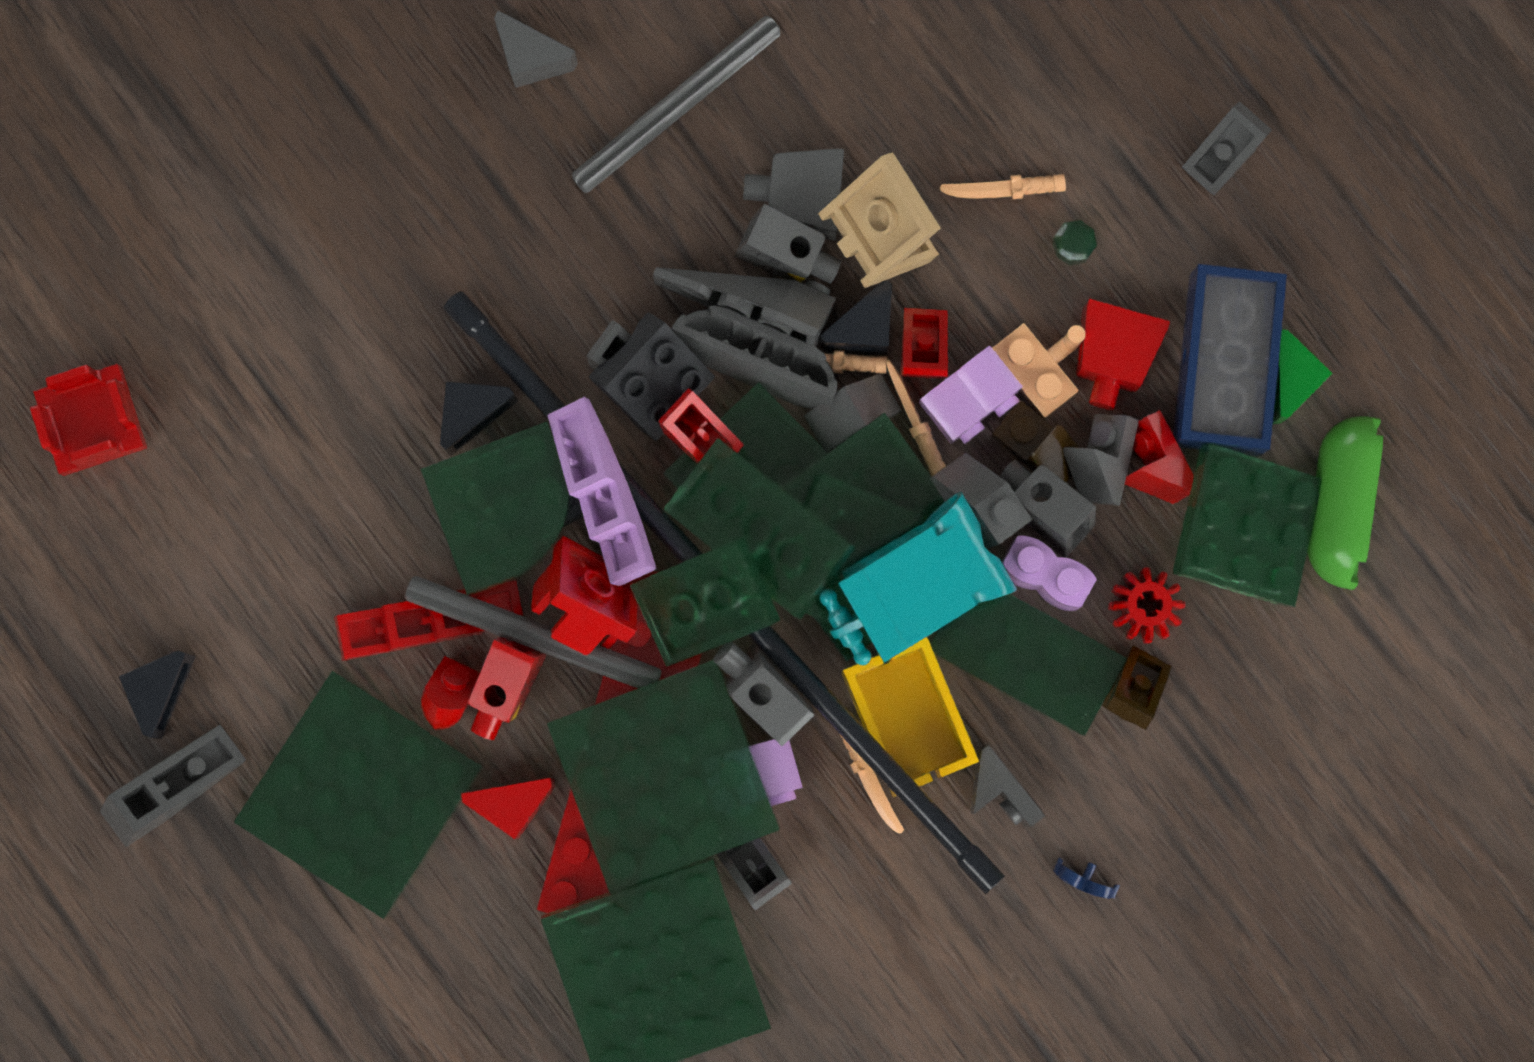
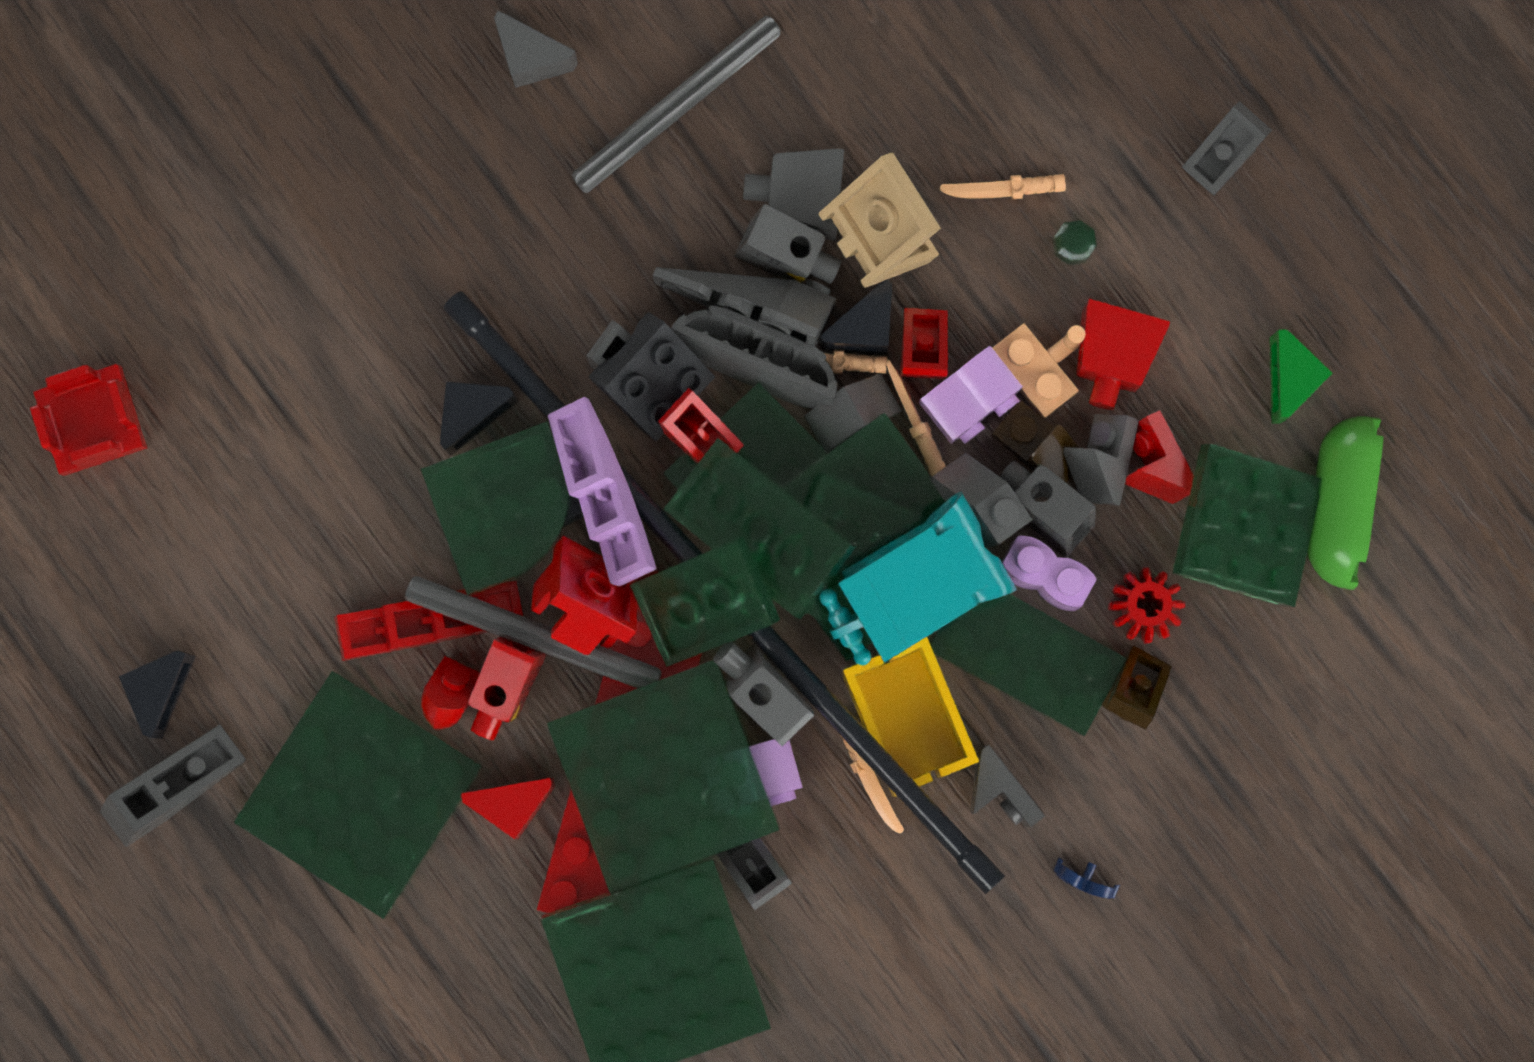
(1230, 359): clear brick -> none

